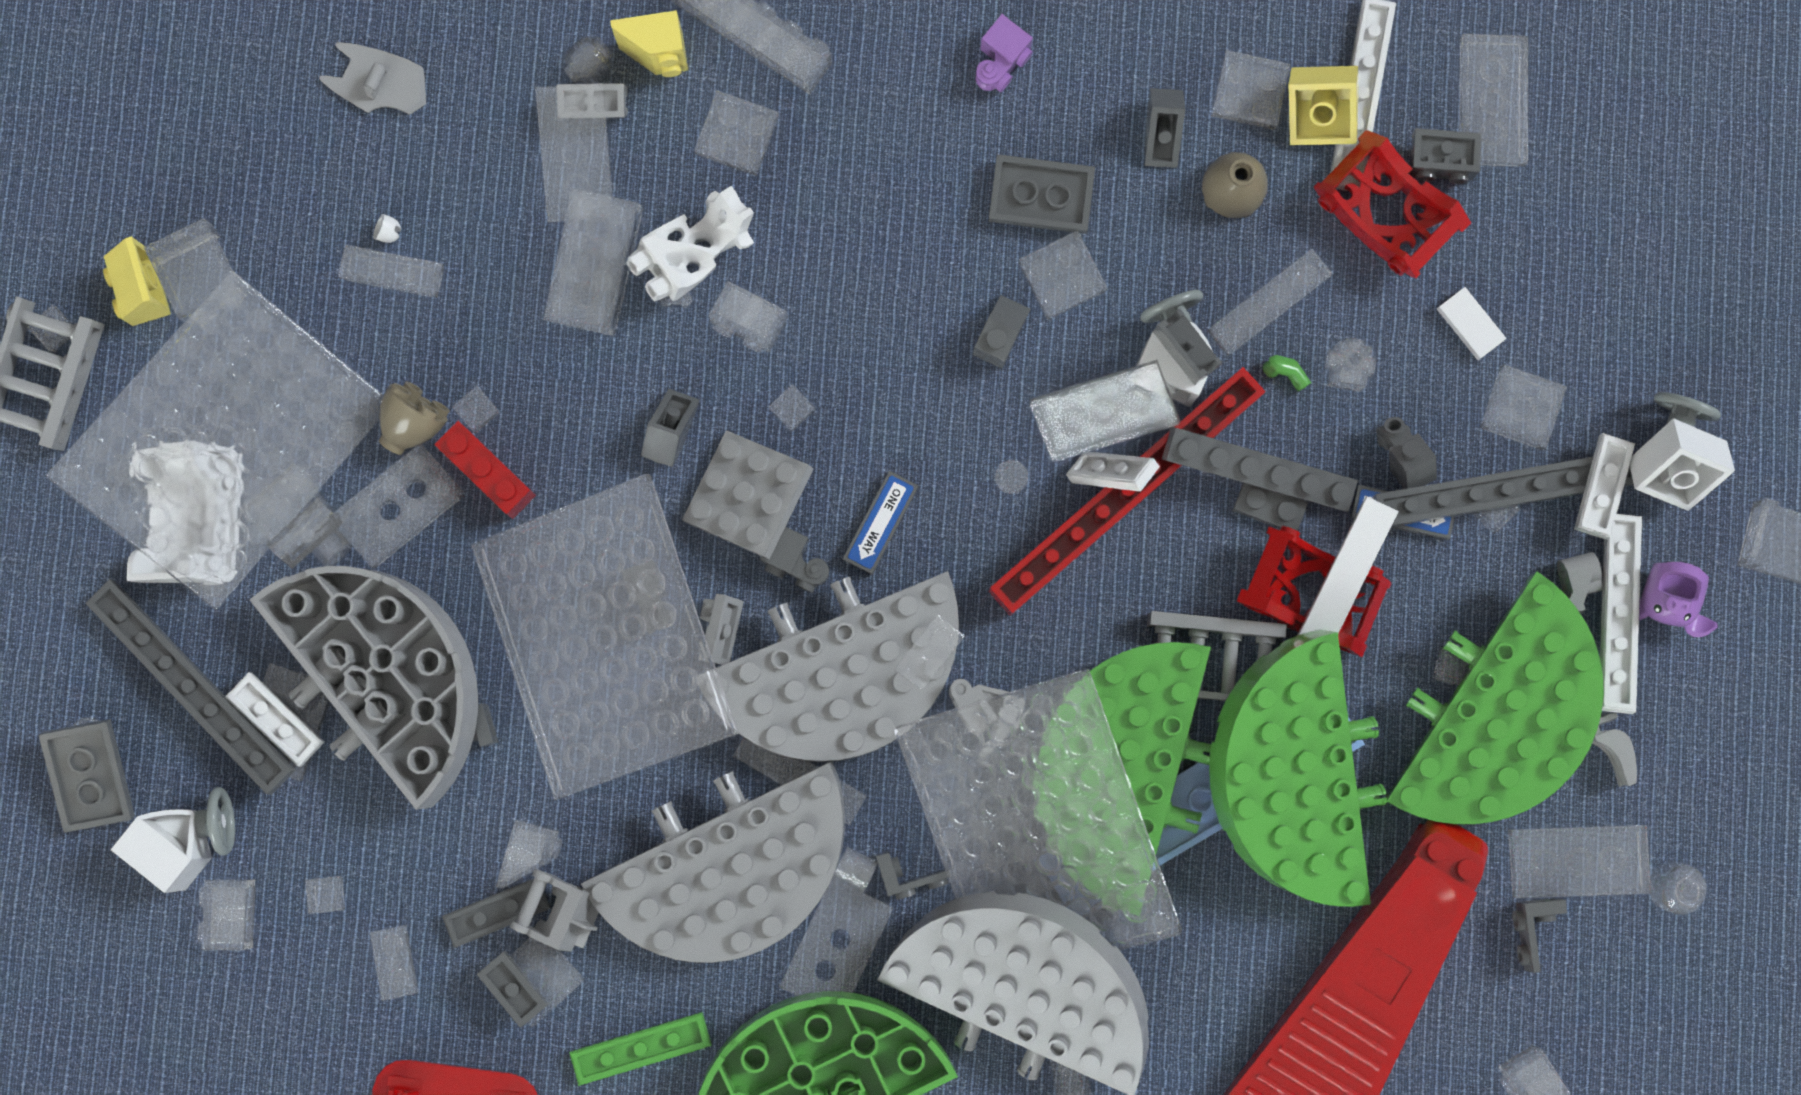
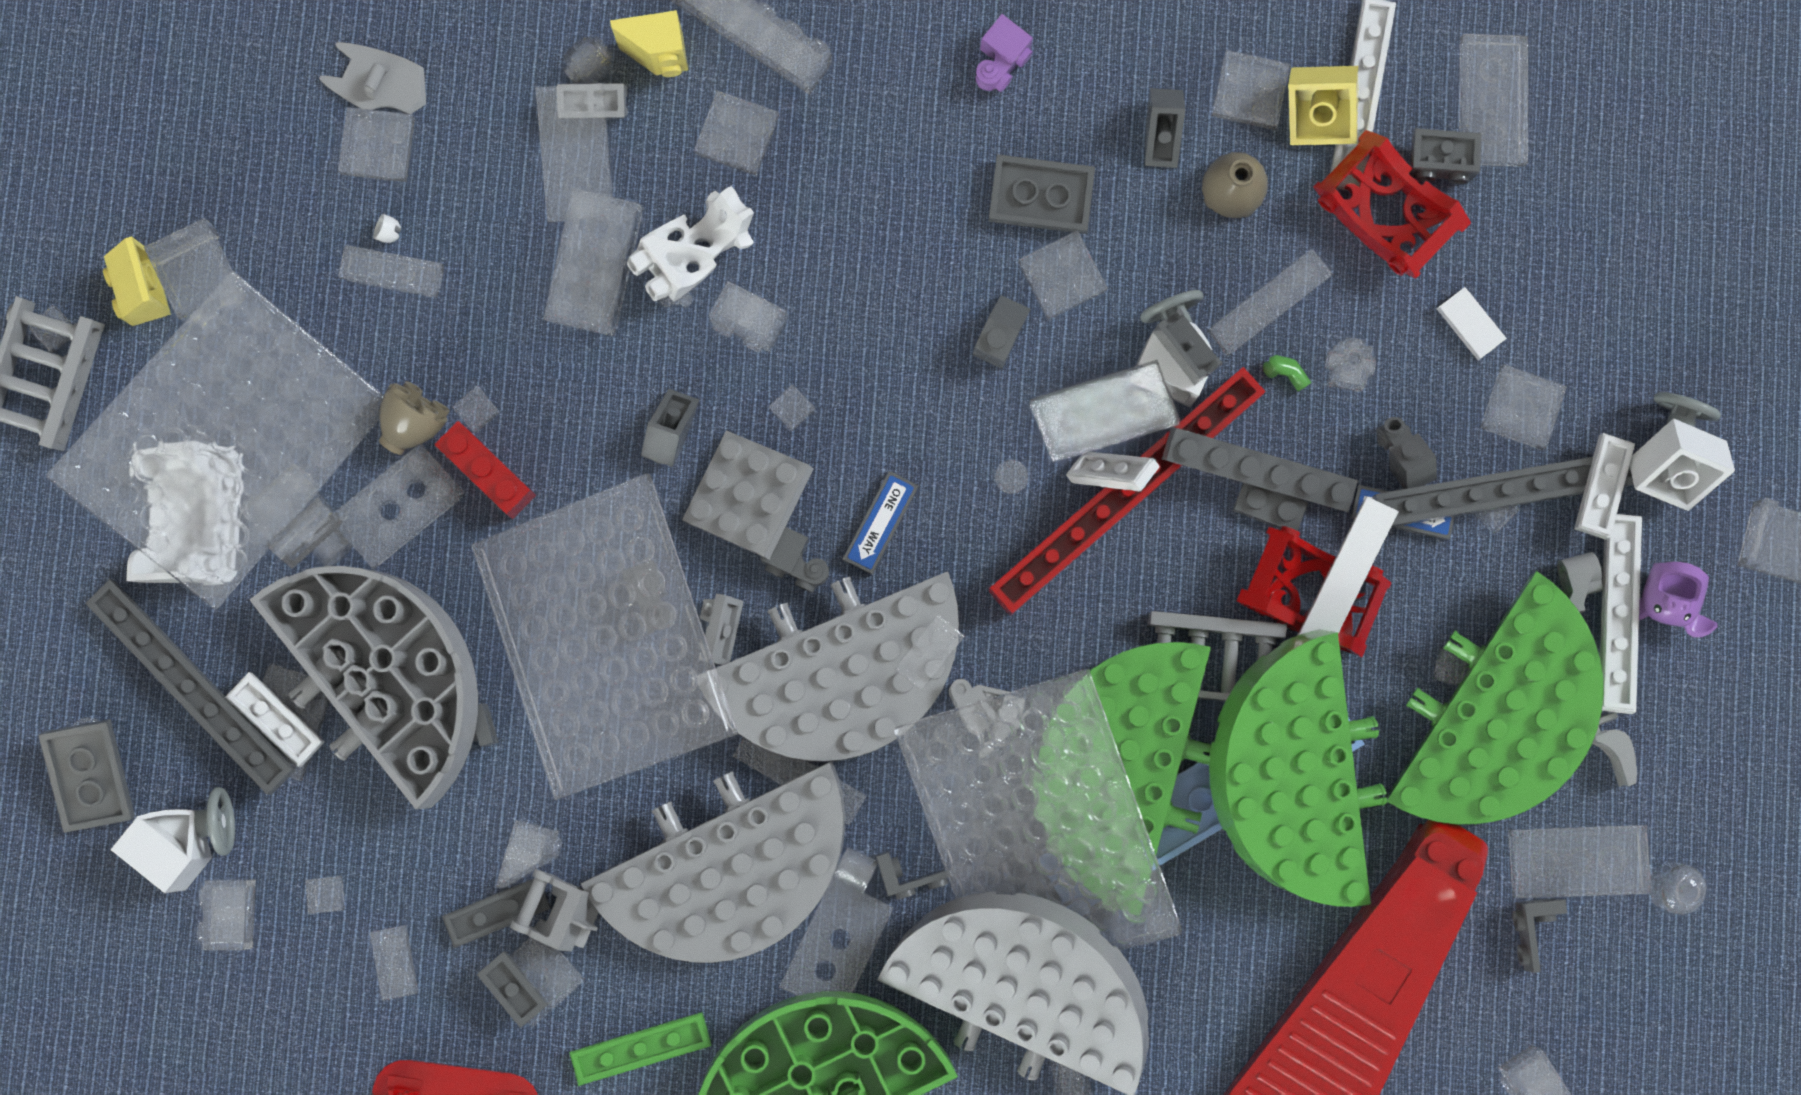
(376, 144): none -> clear plate

